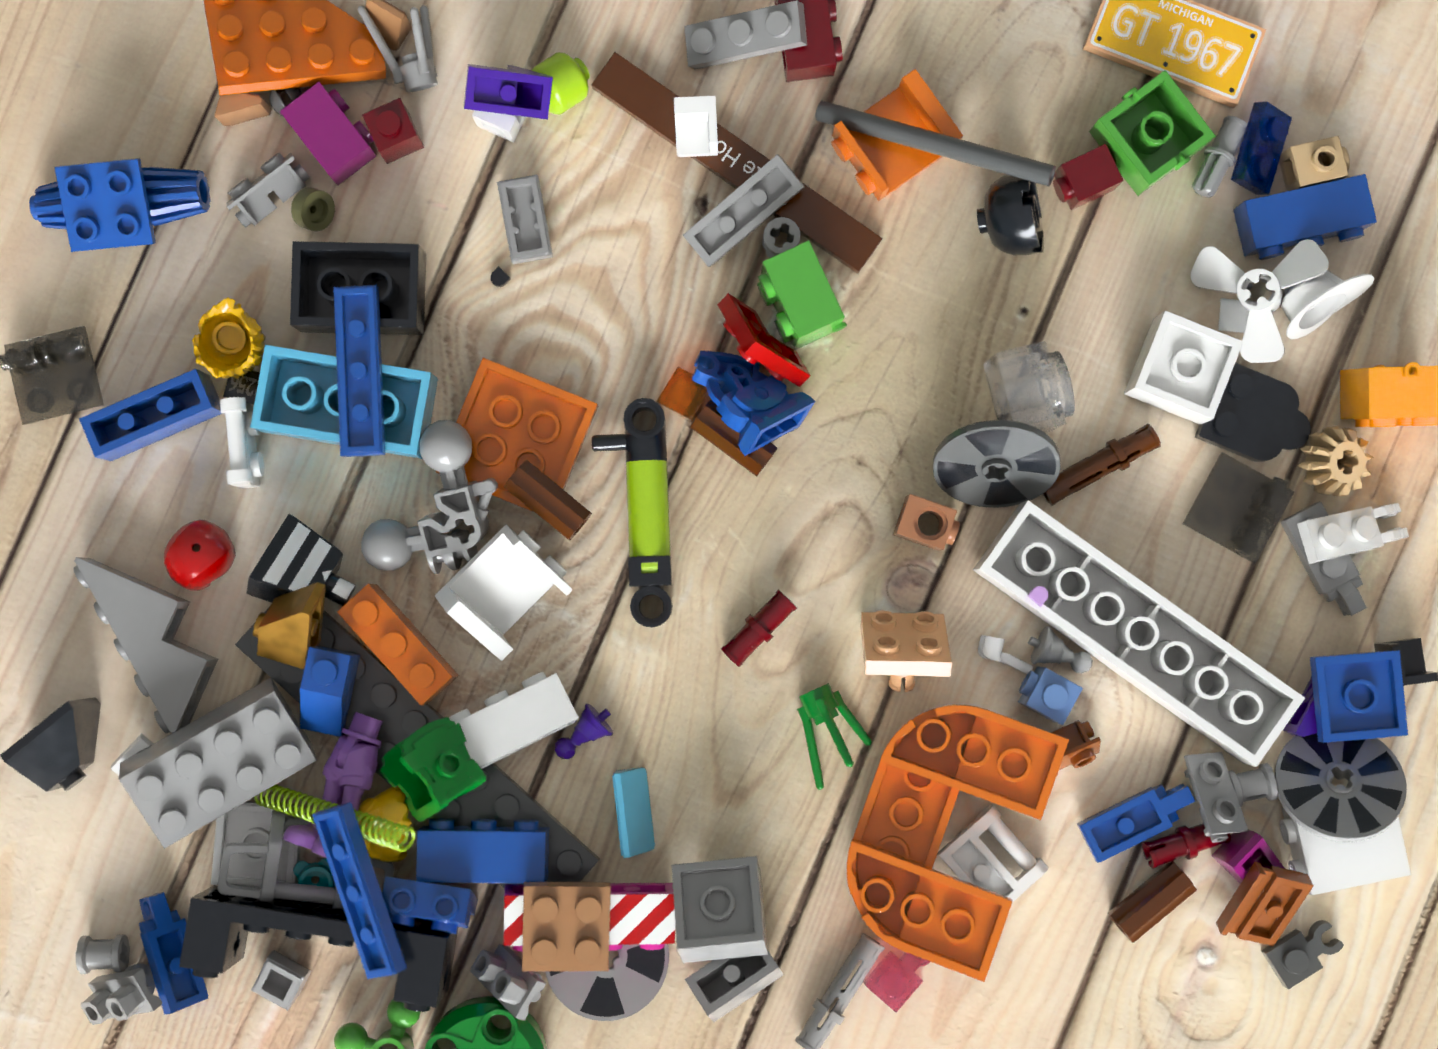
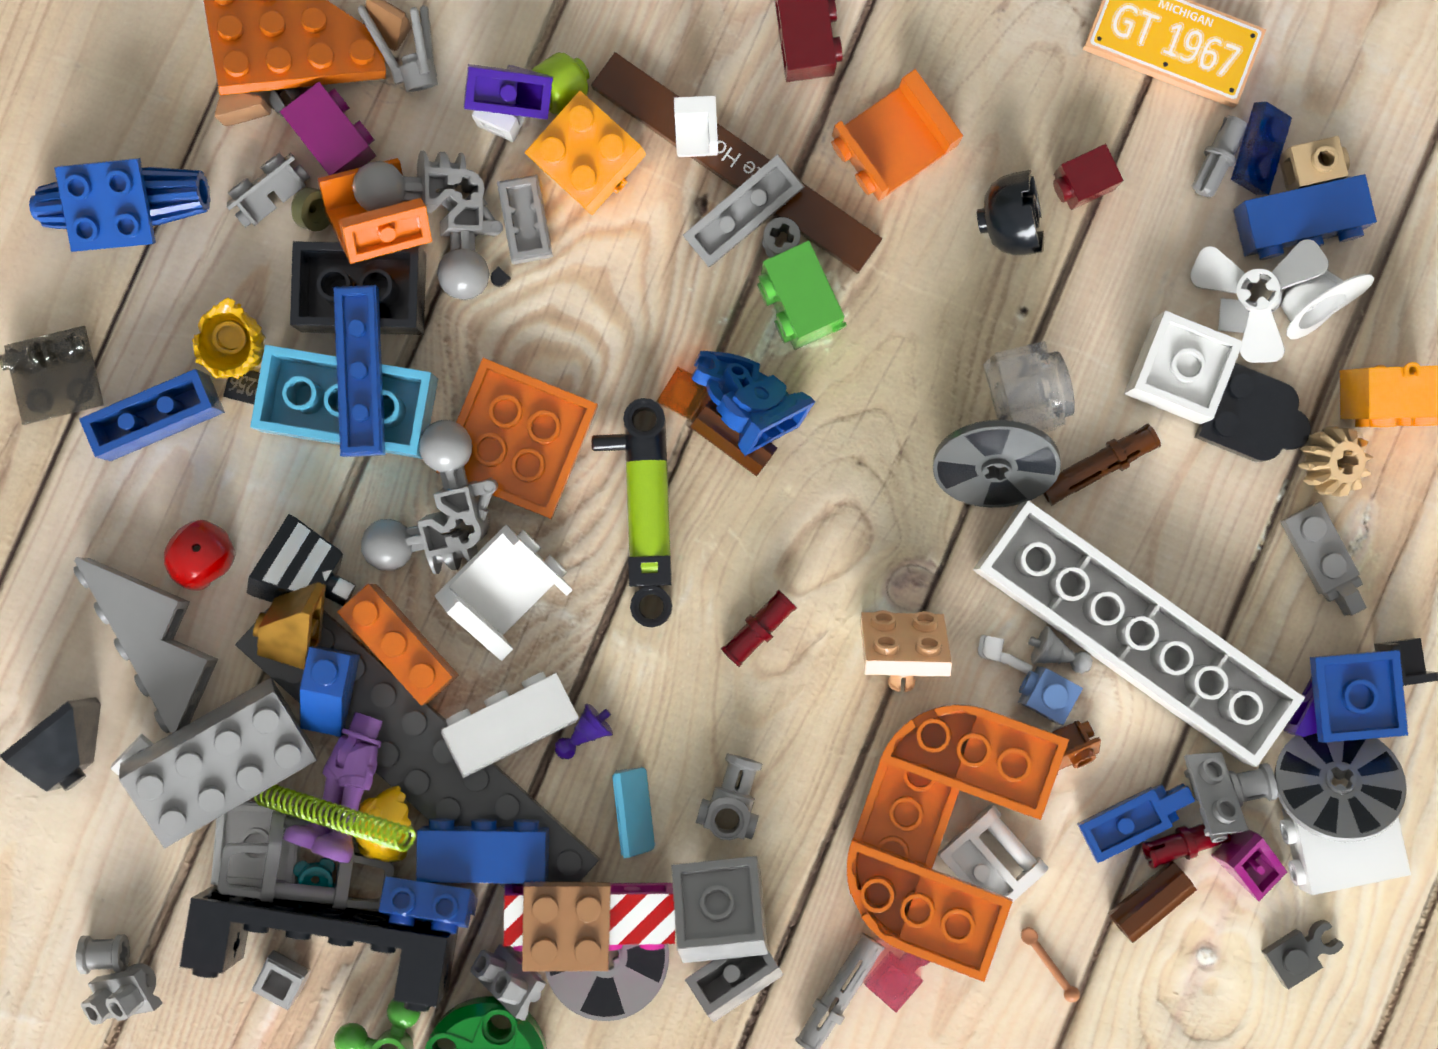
(163, 944): blue hinge -> none
(245, 461): white plate -> none
(359, 891): blue tile -> none
(372, 232): none -> orange panel
(393, 130): dark red brick -> none
(432, 767): green piece -> none
(462, 270): none -> light grey piece
(547, 500): reddish brown axle -> none
(586, 153): none -> light orange brick
(732, 798): none -> light grey connector
(746, 35): light grey plate -> none
(758, 345): red plate -> none
(822, 706): green plant -> none
(908, 528): nougat brick -> none
(937, 143): dark grey piece -> none
(1030, 937): none -> nougat hinge
(1038, 595): lavender piece -> none
(1152, 132): bright green brick -> none
(1238, 507): clear smoke hinge -> none
(1264, 904): dark orange plate -> none
(1348, 533): white hinge -> none

